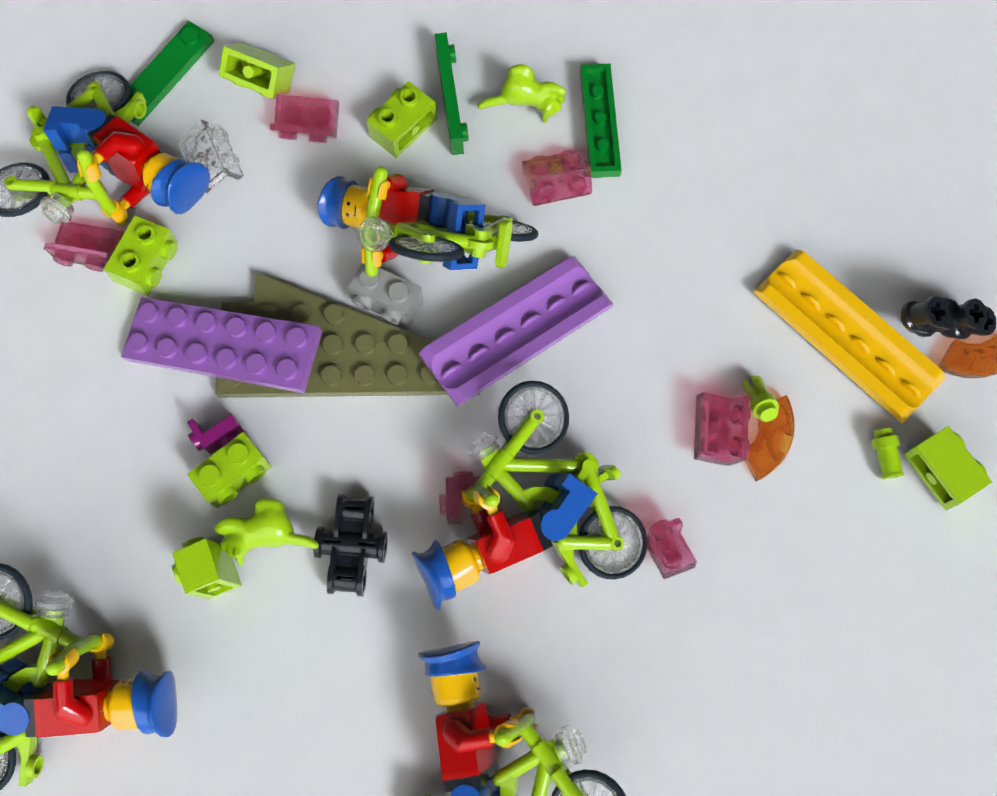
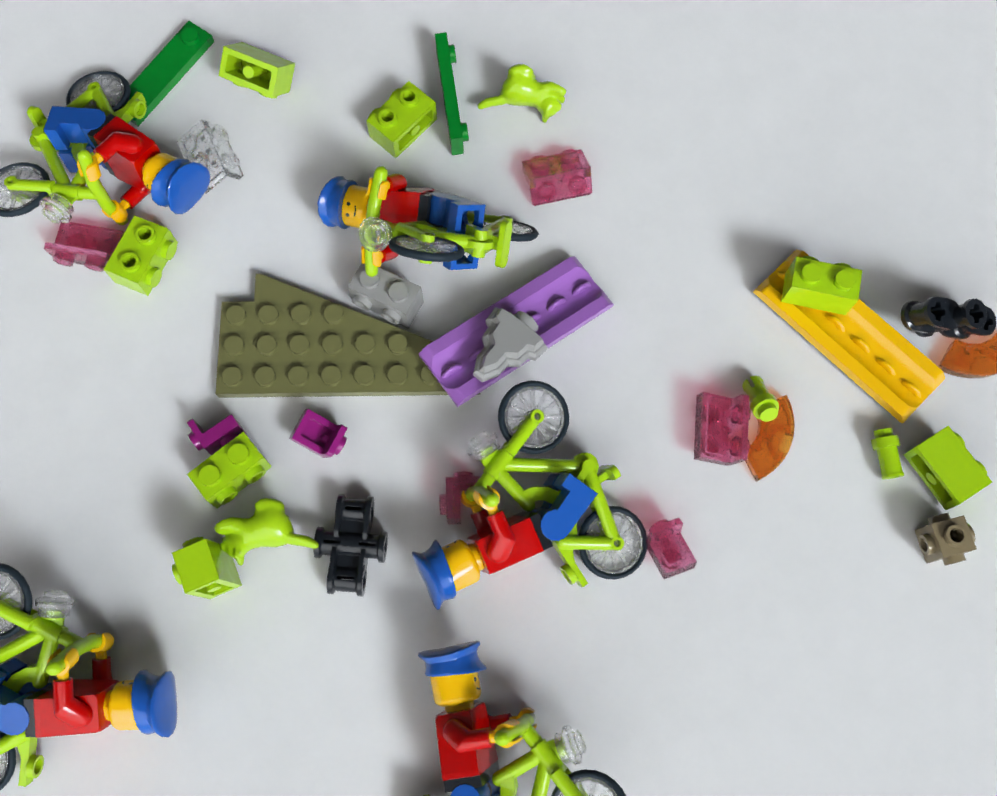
(223, 344): medium lavender plate -> none
(305, 117): clear pink bracket -> none
(319, 434): none -> magenta bracket
(507, 343): none -> light grey rock
(600, 120): green plate -> none
(821, 285): none -> lime brick
(946, 539): none -> dark tan brick

